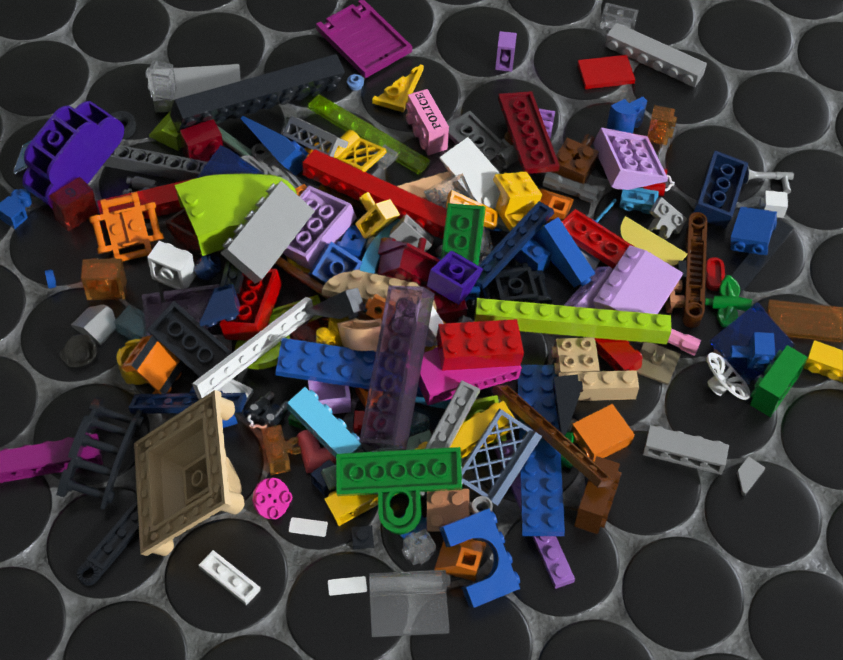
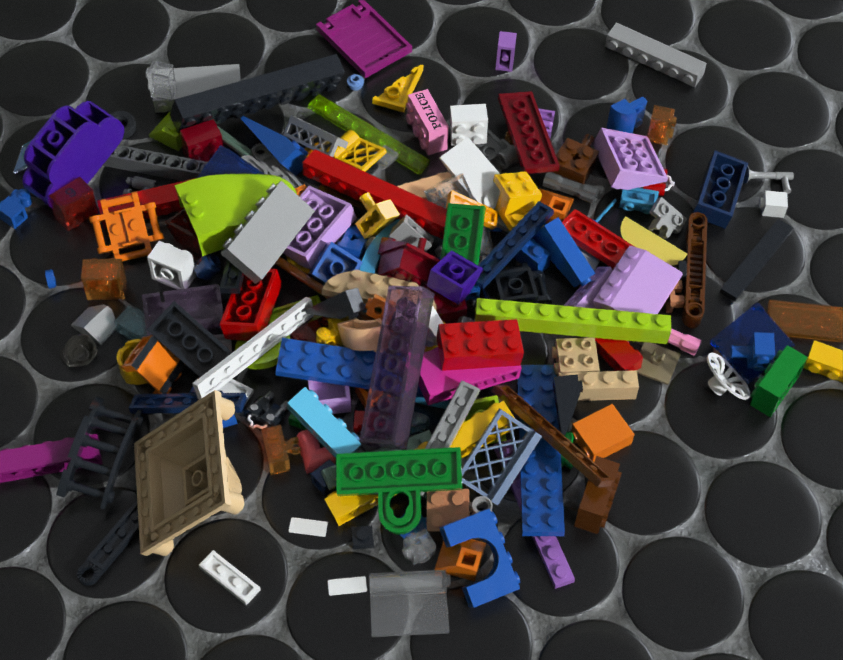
(221, 305): dark blue slope -> none
(277, 491): dark pink plate -> none
(468, 122): none -> white brick
(606, 72): red tile -> none
(619, 14): clear brick -> none
(686, 449): light grey brick -> none
(714, 273): red tile -> none
(729, 301): green plant -> none
(749, 474): light grey tile -> none
(753, 230): blue panel -> none

